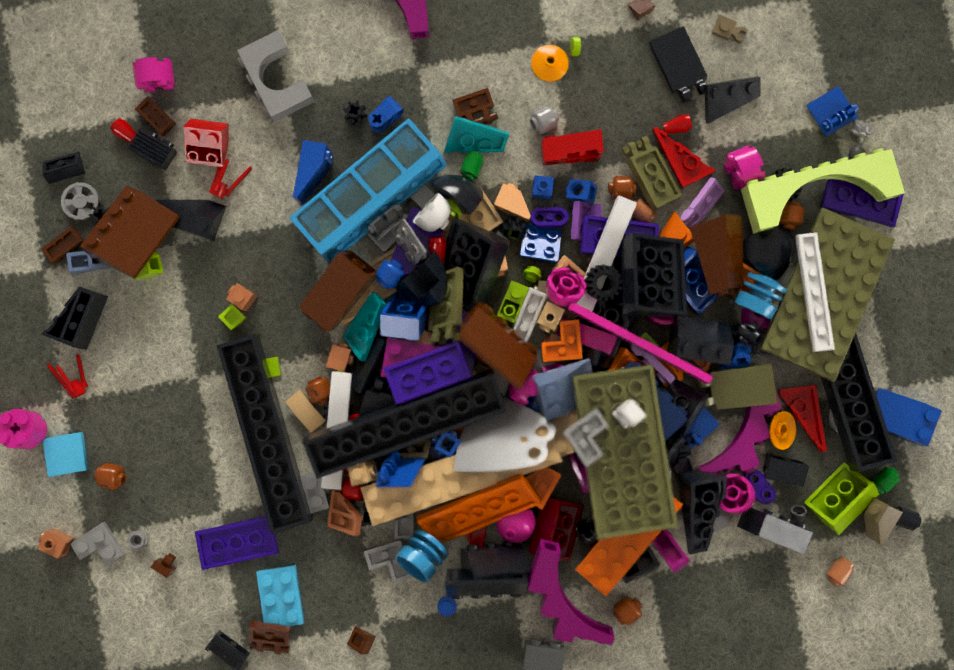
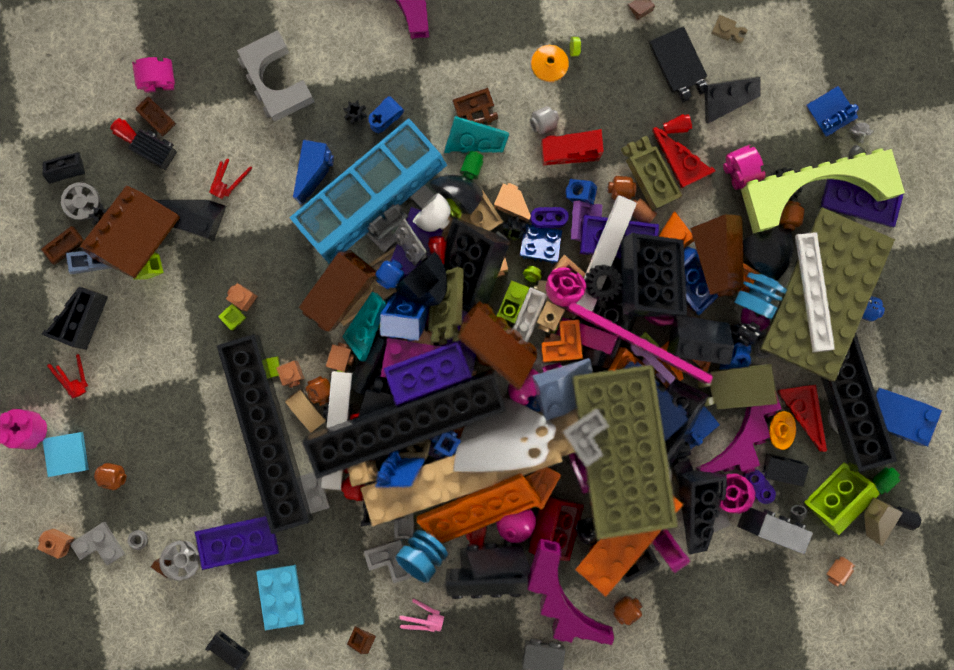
(179, 560): none -> light grey piece
(206, 142): red slope -> none
(269, 637): reddish brown plate -> none
(290, 374): none -> nougat brick
(343, 514): nougat wing -> none
(433, 622): none -> bright pink plant
(447, 606): blue plate -> none
(542, 188): blue brick -> none
(628, 414): white brick -> none
(702, 203): lavender hinge -> none
(874, 309): none -> blue head

